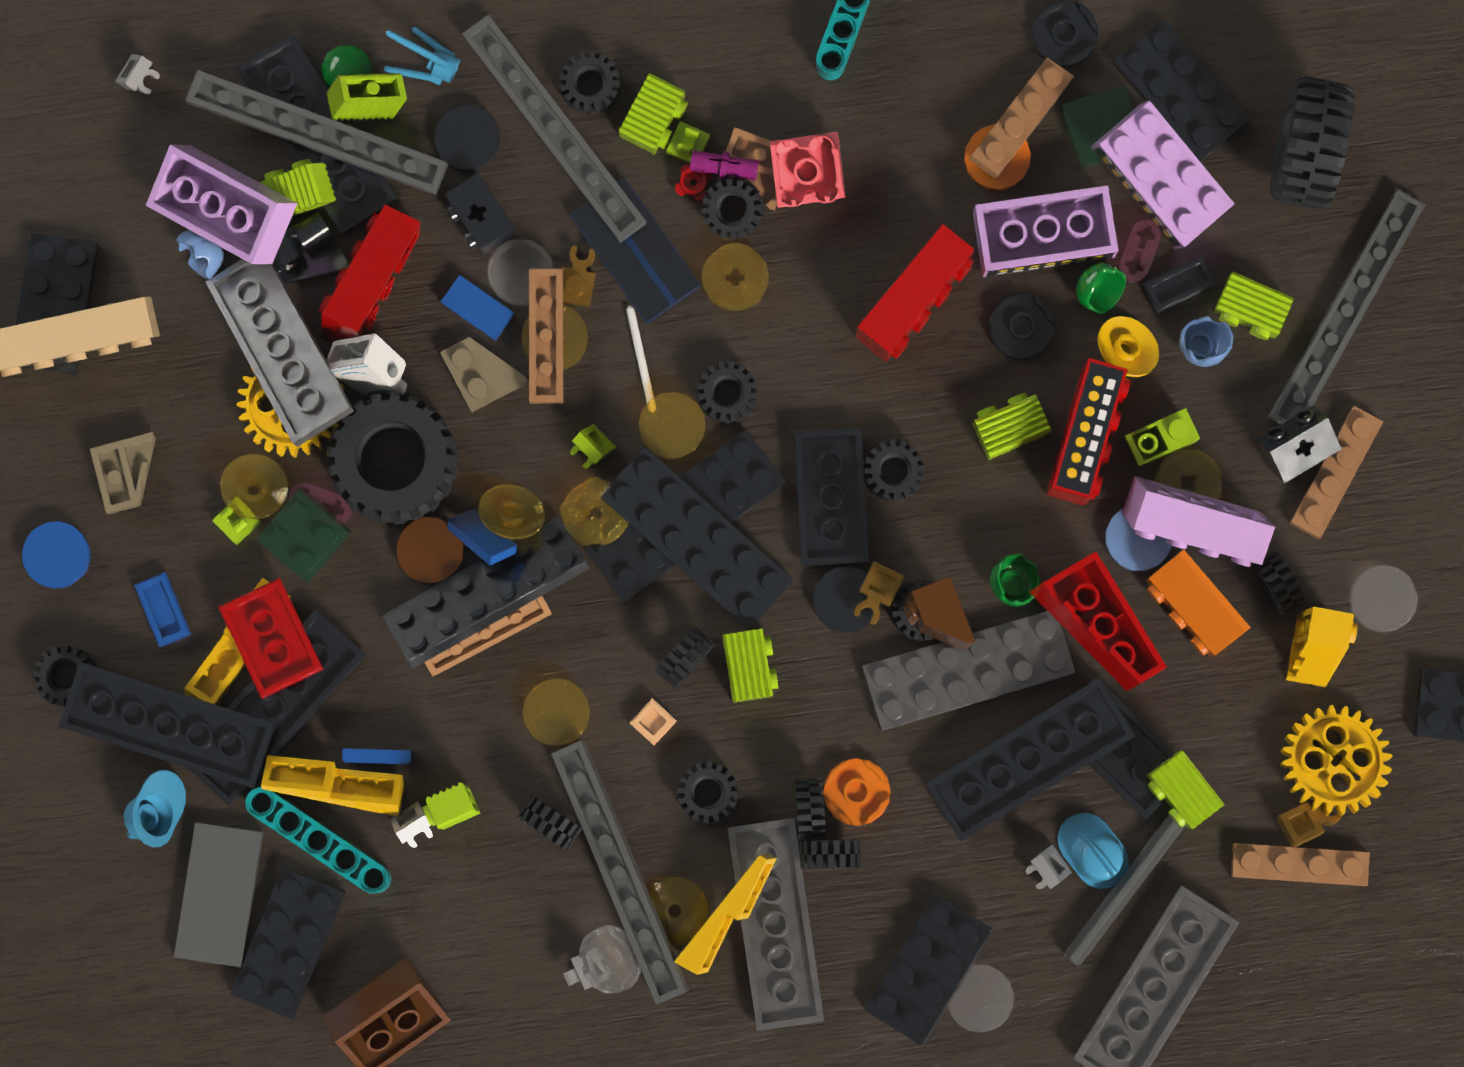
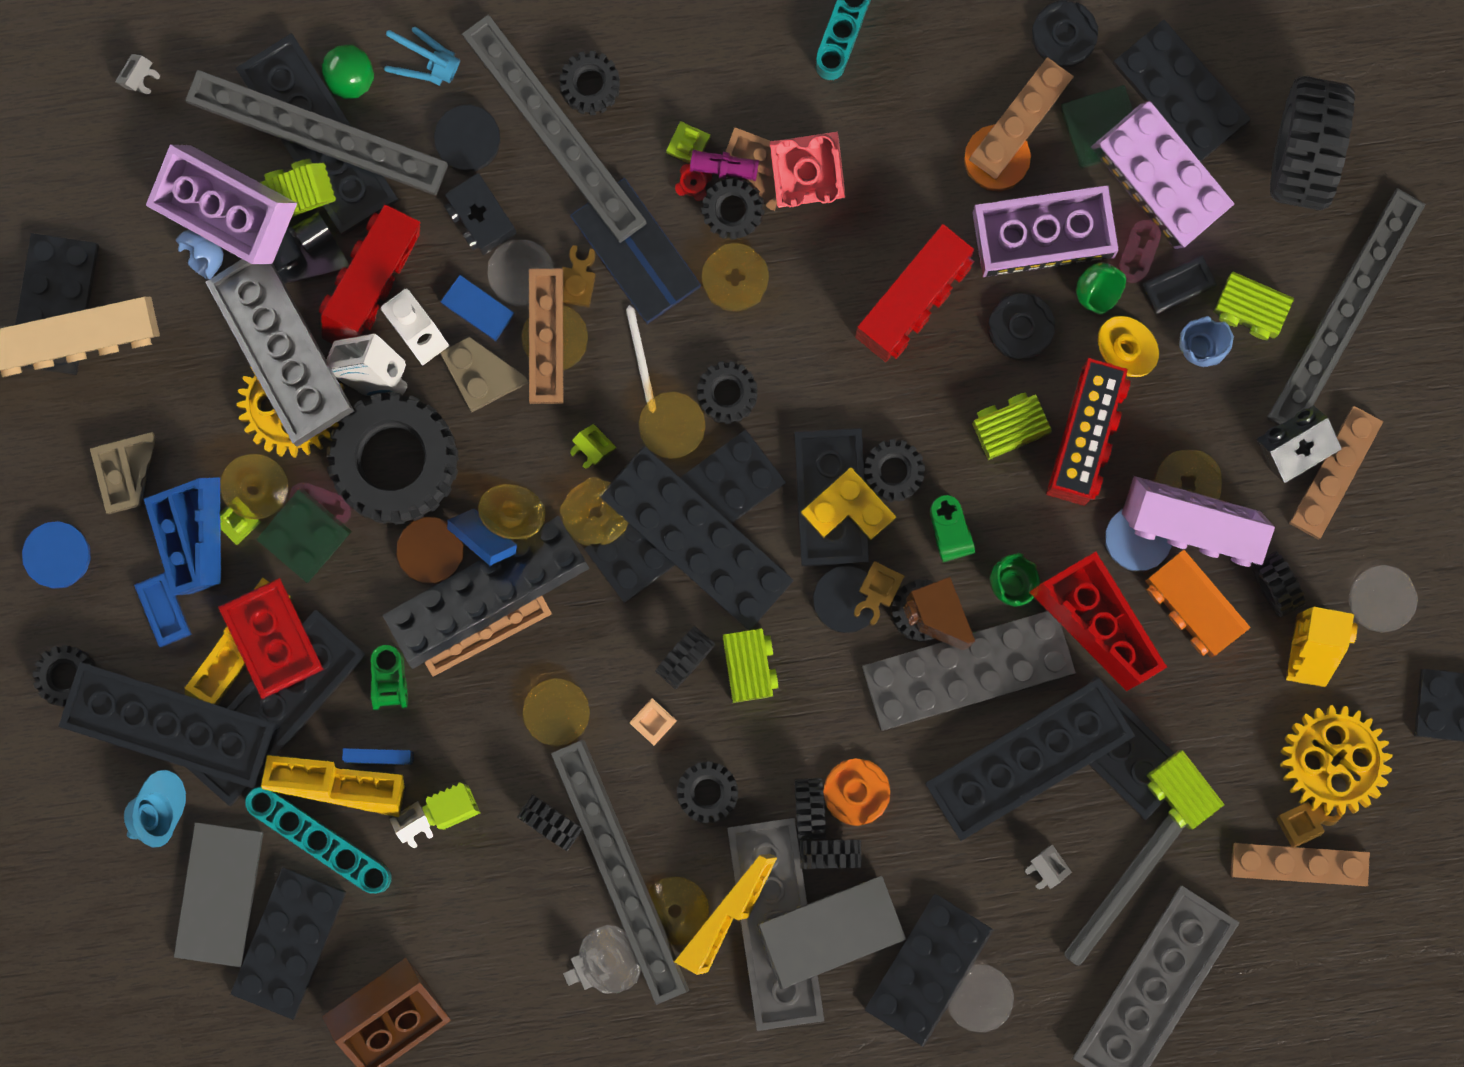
(188, 534): none -> blue wedge
(366, 96): lime brick -> none
(388, 680): none -> green piece
(411, 323): none -> white torso
(652, 114): lime brick -> none
(831, 932): none -> dark grey tile
(850, 498): none -> yellow plate
(951, 535): none -> green piece
(1092, 850): dark azure piece -> none
(1162, 438): lime slope -> none

